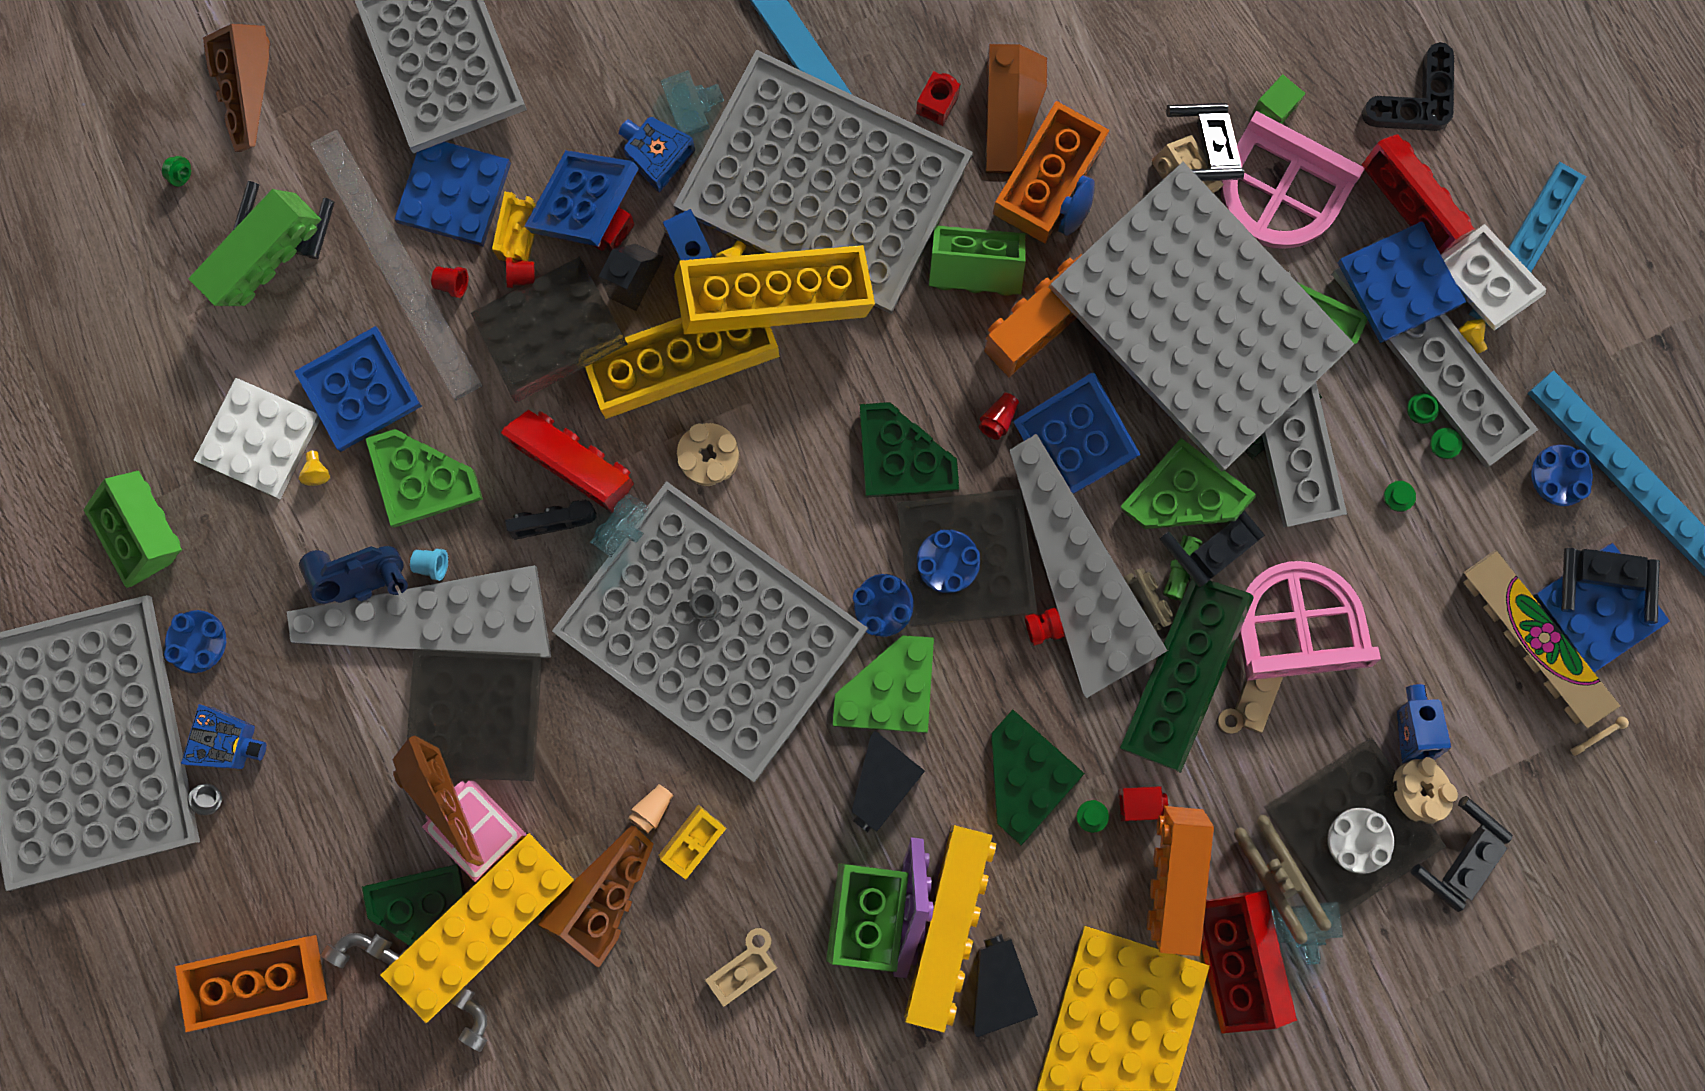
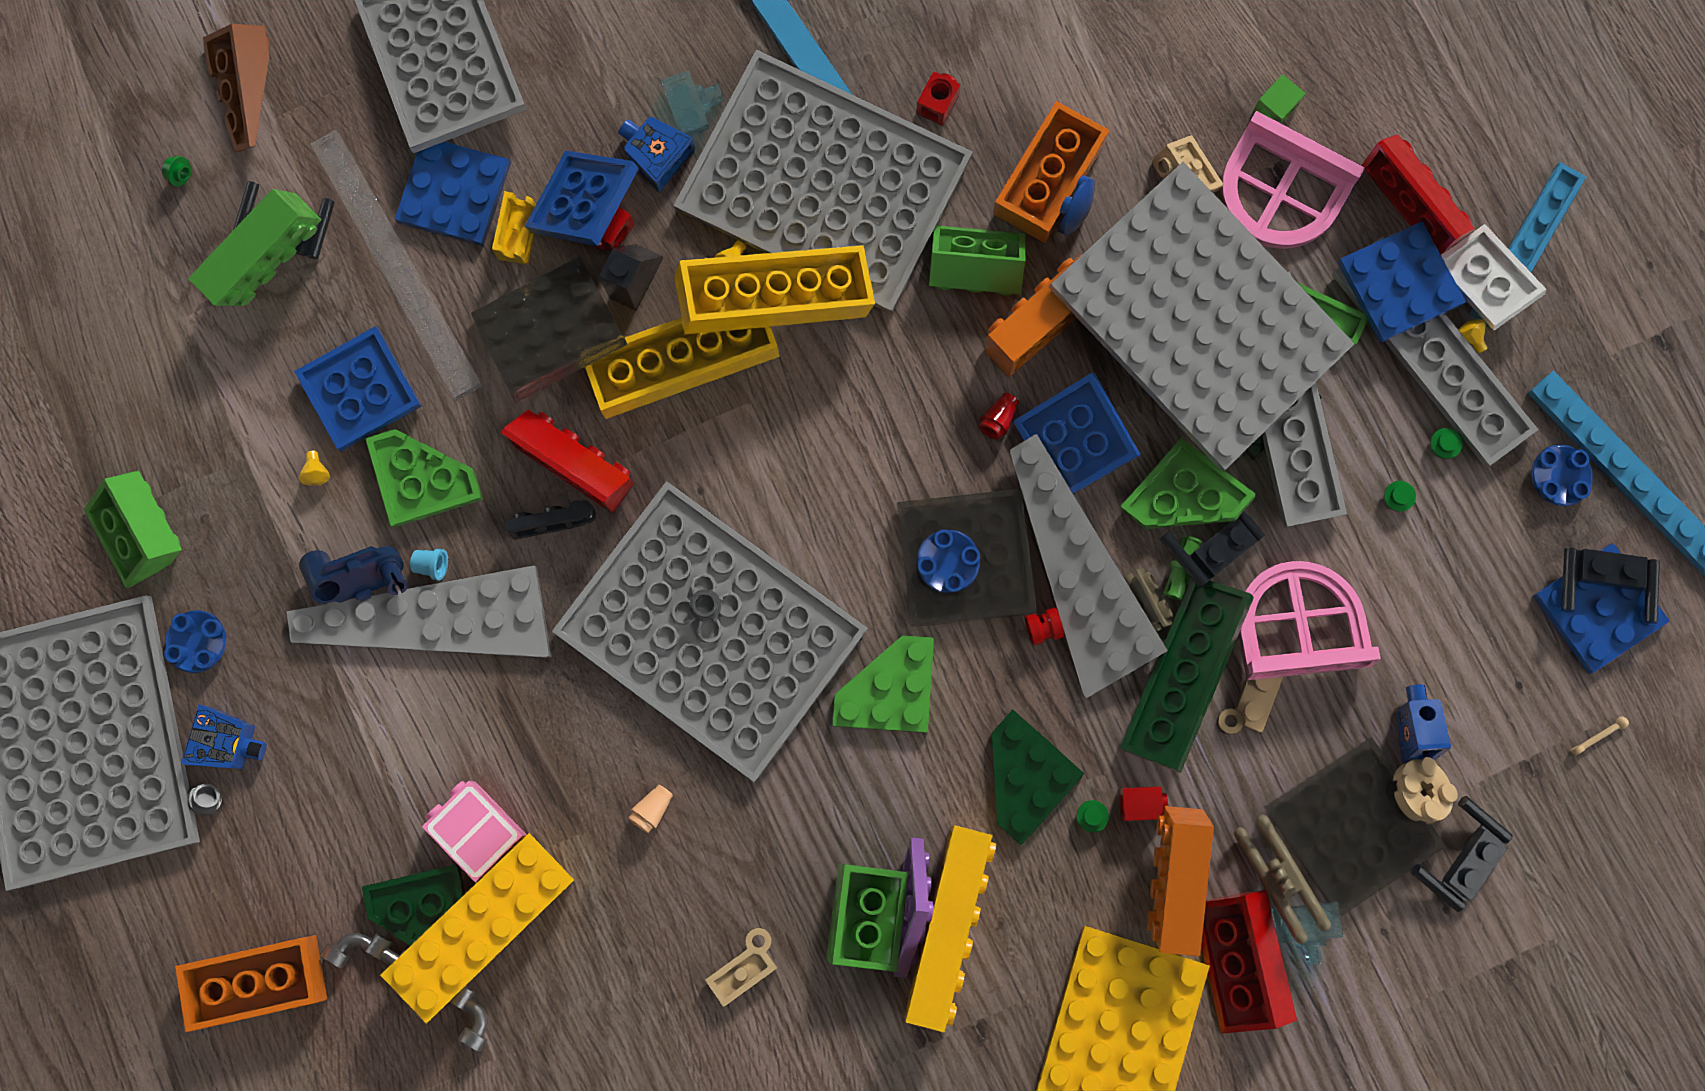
(257, 438): white plate -> none
(427, 781): dark orange wedge -> none
(450, 280): red piece -> none
(478, 711): clear smoke plate -> none
(519, 272): red piece -> none
(592, 906): dark orange wedge -> none
(620, 525): clear light blue hinge -> none
(686, 235): blue torso -> none
(692, 842): yellow hinge -> none
(715, 470): tan plate -> none
(883, 605): blue dish -> none
(883, 783): black slope -> none
(902, 456): dark green plate -> none
(1001, 988): black slope -> none
(1013, 99): dark orange wedge -> none
(1216, 140): plate -> none
(1361, 840): white dish -> none
(1422, 106): black beam -> none
(1422, 408): green plate -> none
(1541, 639): brick -> none

